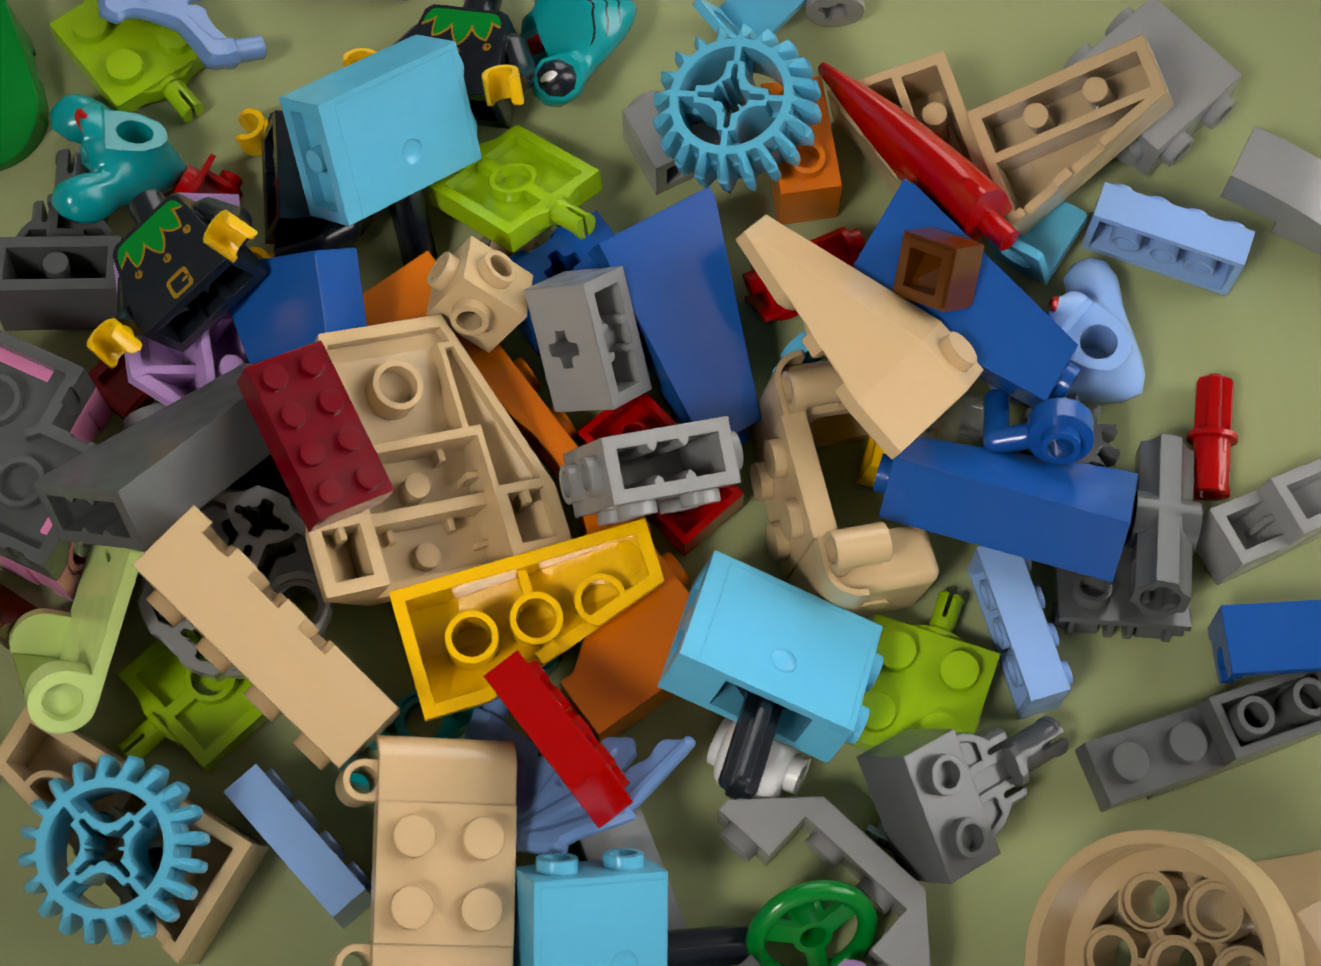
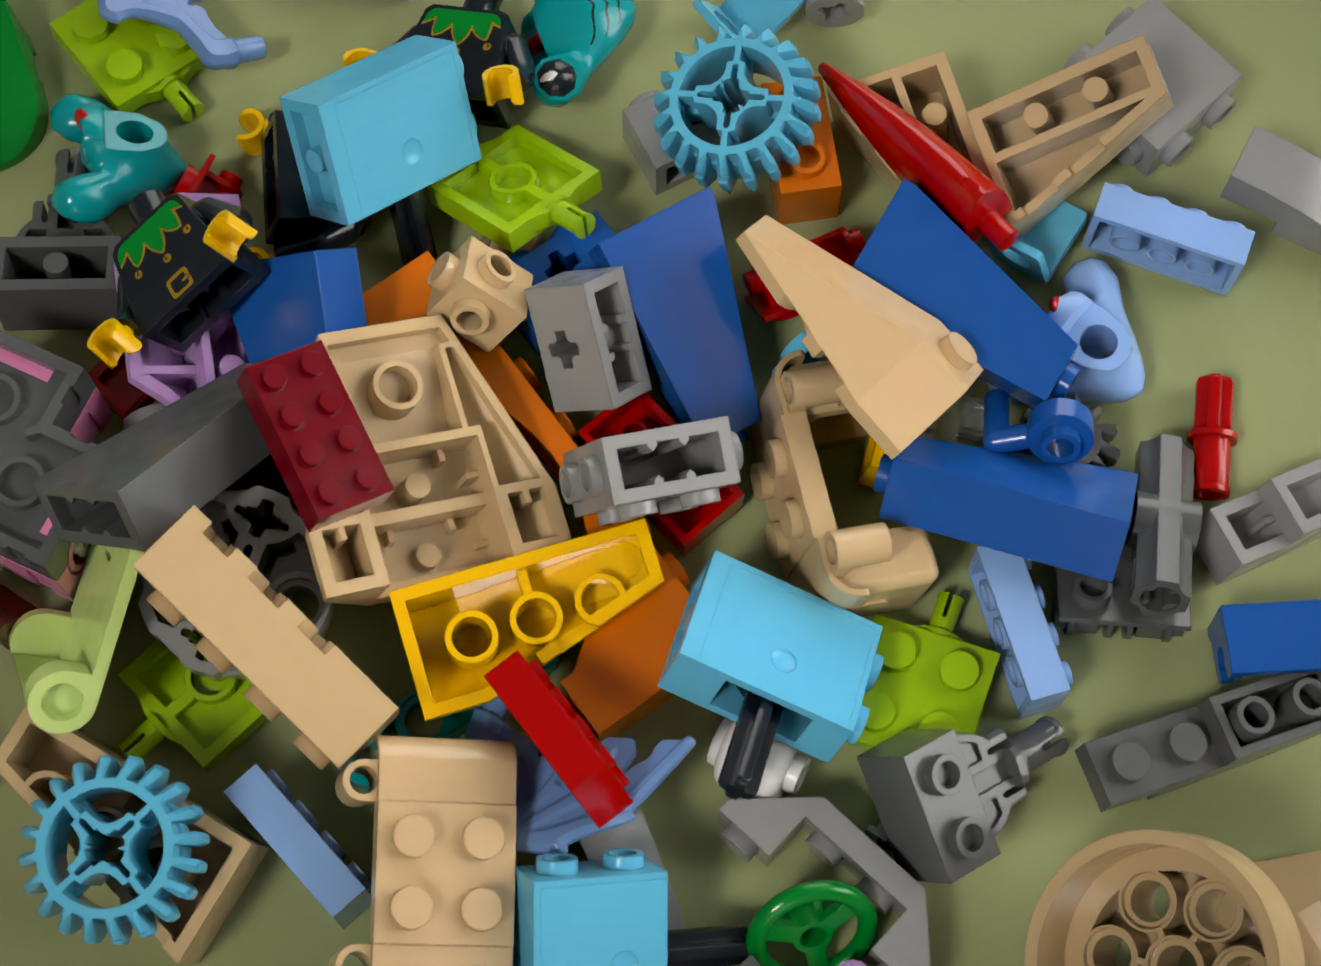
(938, 269): reddish brown slope -> none

